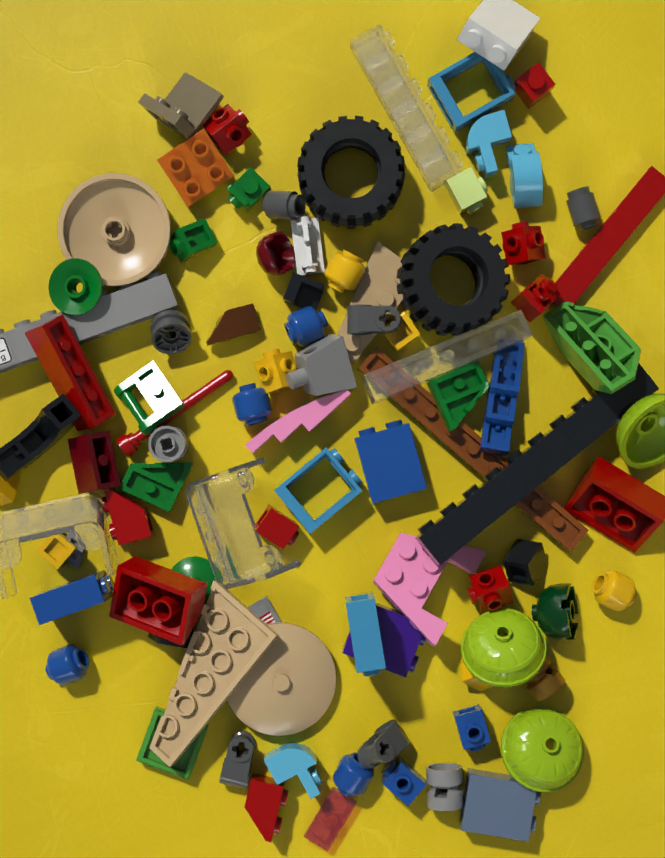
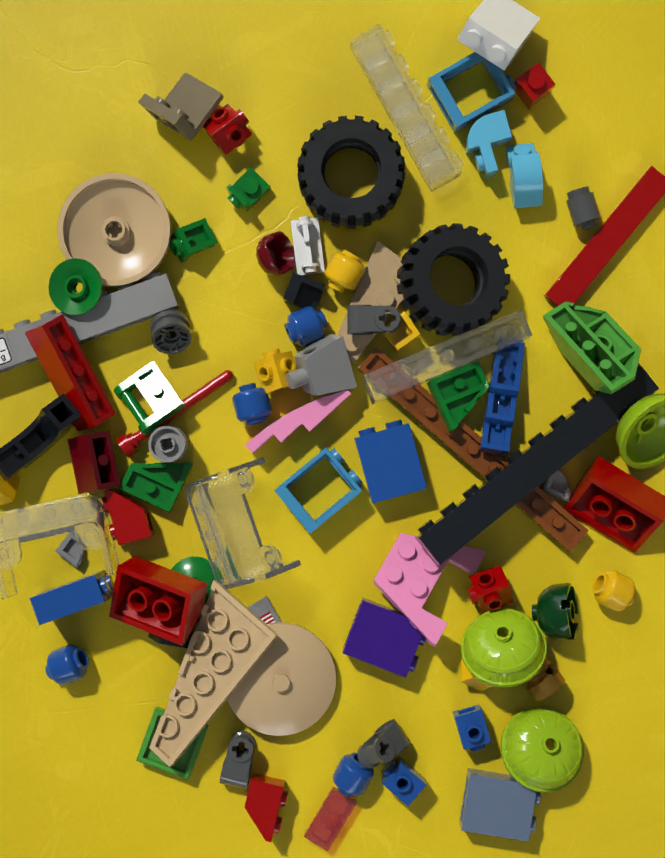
(56, 550): yellow panel -> none
(195, 167): orange hinge -> none
(235, 323): reddish brown slope -> none
(277, 527): red brick -> none
(284, 205): dark grey brick -> none
(294, 760): medium azure brick -> none
(365, 634): dark azure window -> none
(444, 784): light grey wheel -> none
(467, 191): yellowish green brick -> none
(523, 244): red brick -> none
(525, 562): black panel -> none
(536, 297): red slope -> none
(557, 486): none -> light grey tile

